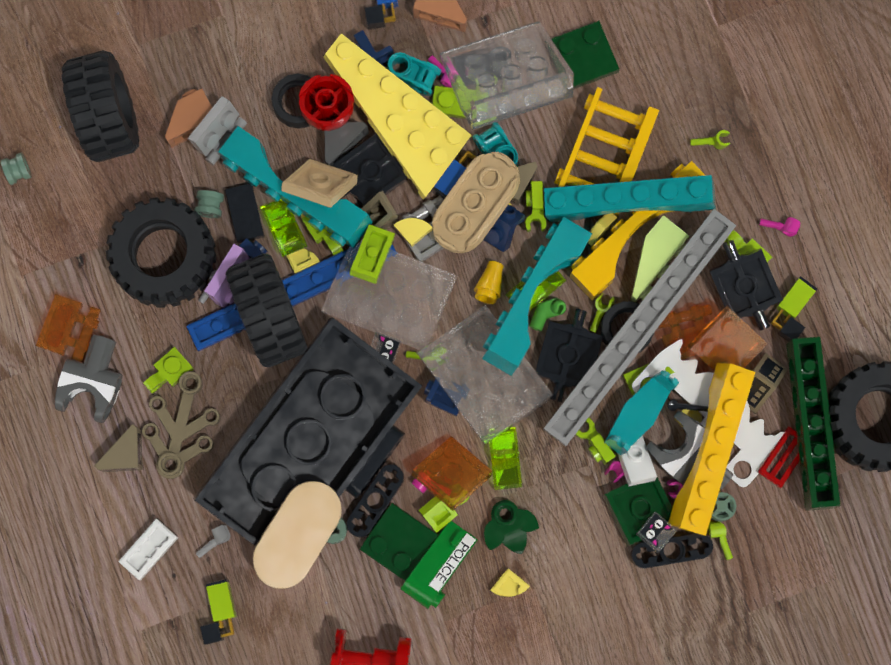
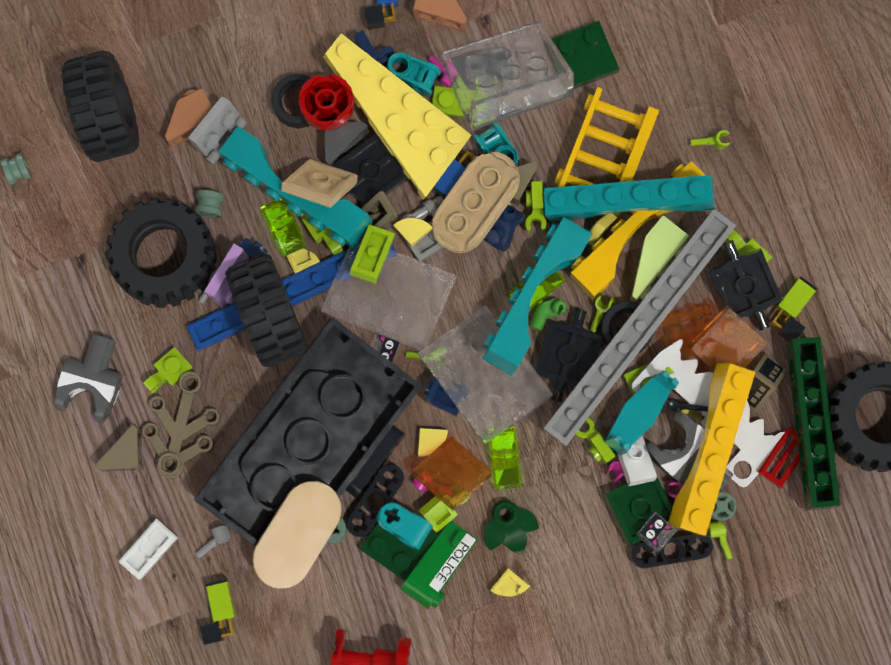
(61, 323): clear orange plate -> none
(244, 213): black tile -> none
(409, 527): none -> teal piece
(430, 440): none -> light yellow tile
(489, 285): yellow cone -> none
(789, 228): dark pink hand -> none

